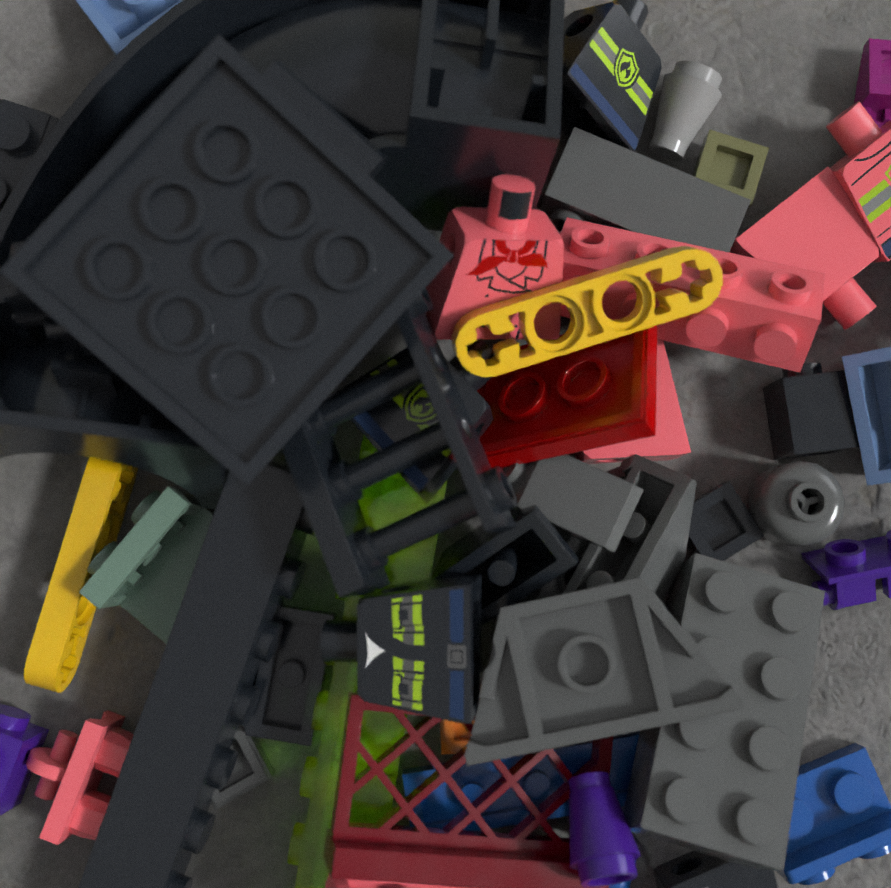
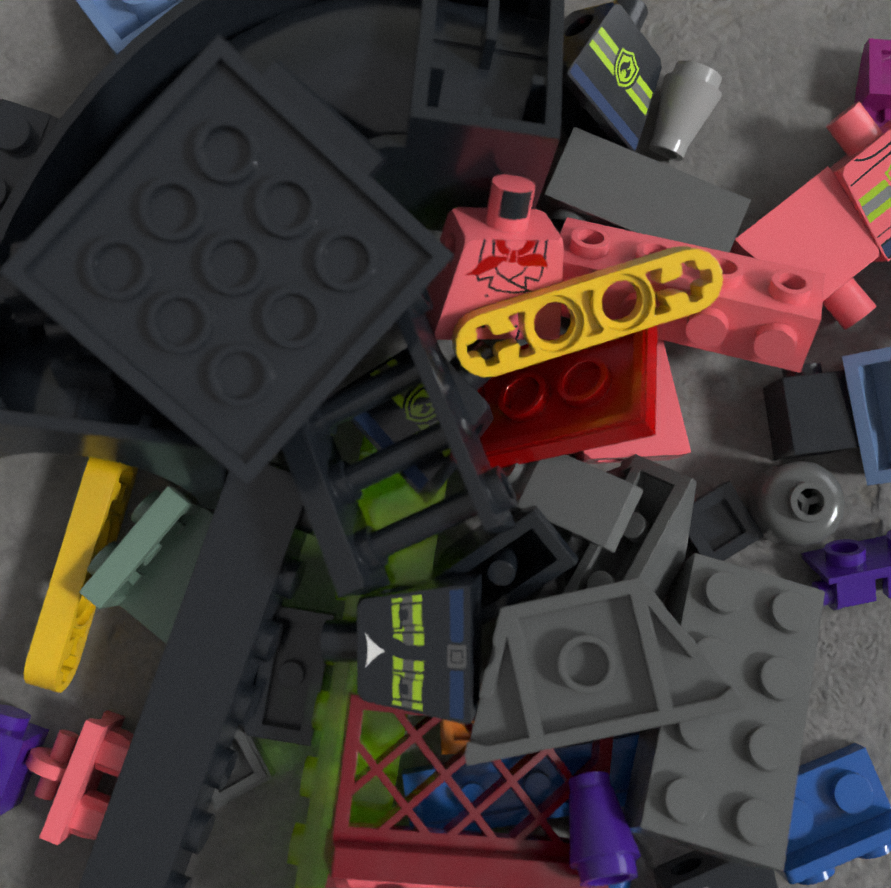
(731, 163): olive plate -> none

